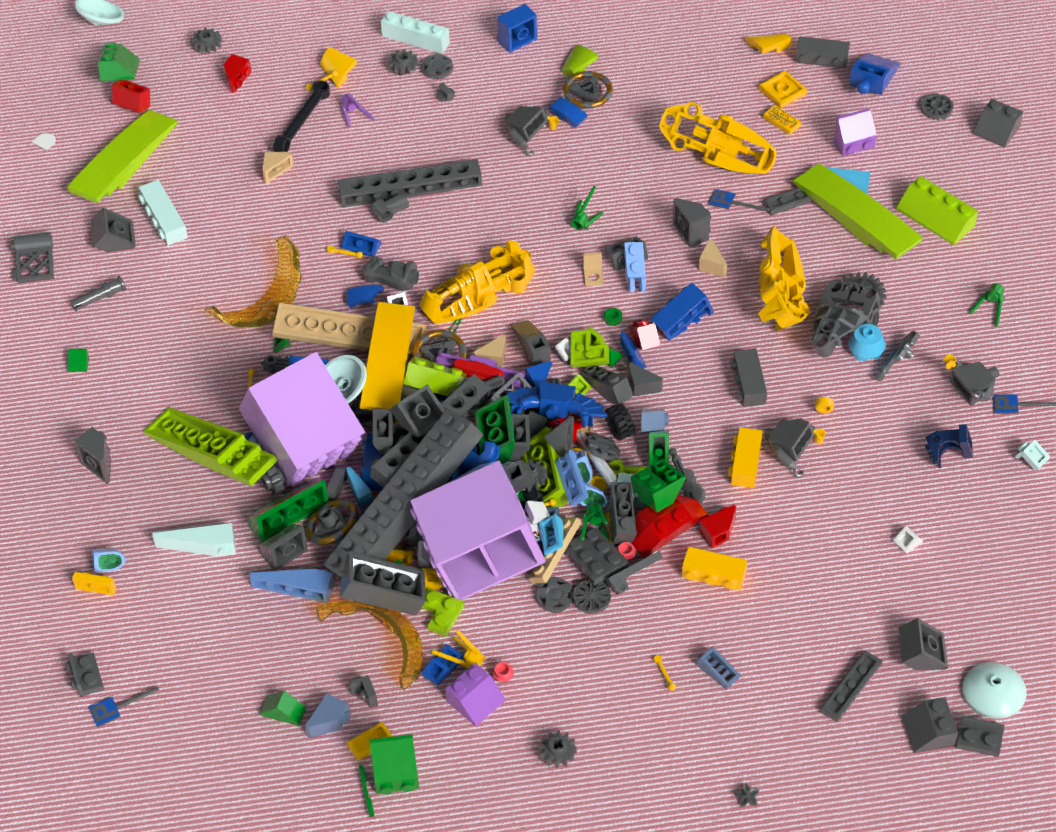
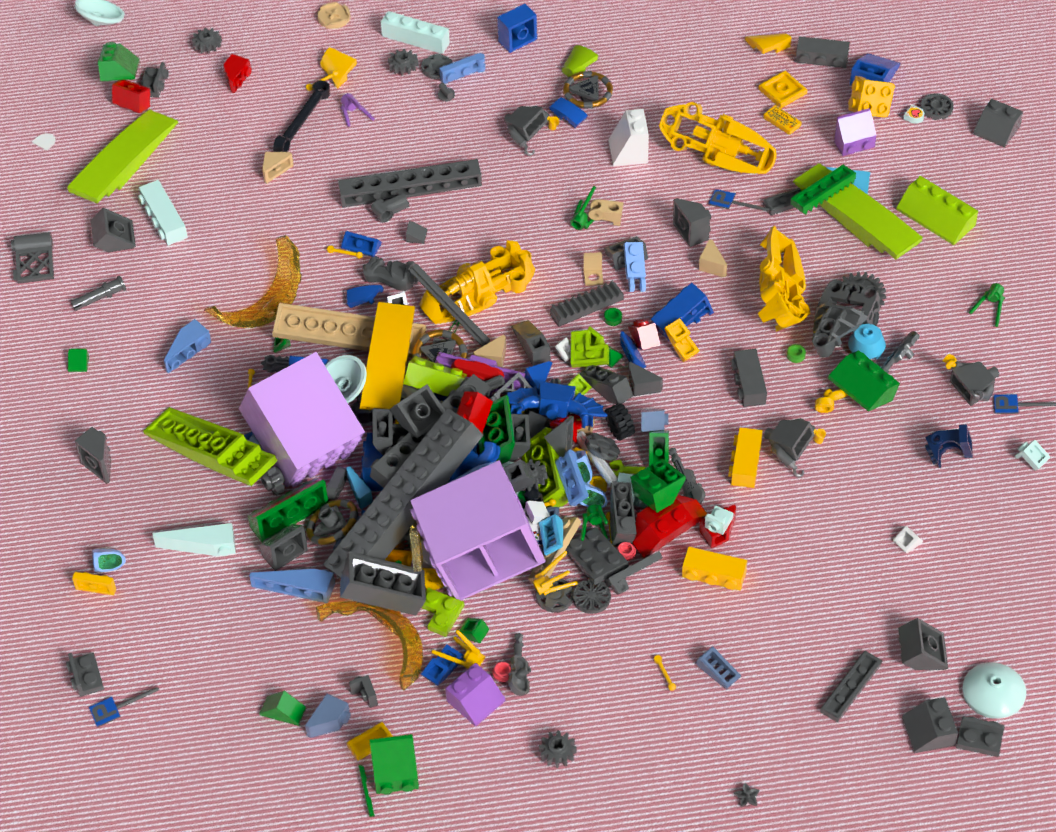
(154, 79): none -> dark grey bracket
(187, 343): none -> medium blue slope
(333, 15): none -> tan tile
(416, 233): none -> dark grey slope
(416, 548): none -> clear yellow tile
(449, 305): none -> dark grey axle
(462, 68): none -> medium blue plate
(474, 629): none -> green slope
(475, 408): none -> red brick
(519, 669): none -> dark grey piece
(543, 583): none -> yellow plant
(586, 304): none -> dark grey gear
(606, 211): none -> tan leg
(630, 139): none -> white slope
(680, 340): none -> yellow slope
(718, 520): none -> light aqua bracket
(796, 353): none -> bright green tile
(823, 189): none -> green gear
(836, 395): none -> yellow arm
(864, 381): none -> green slope
(871, 95): none -> yellow bracket
(914, 114): none -> tile

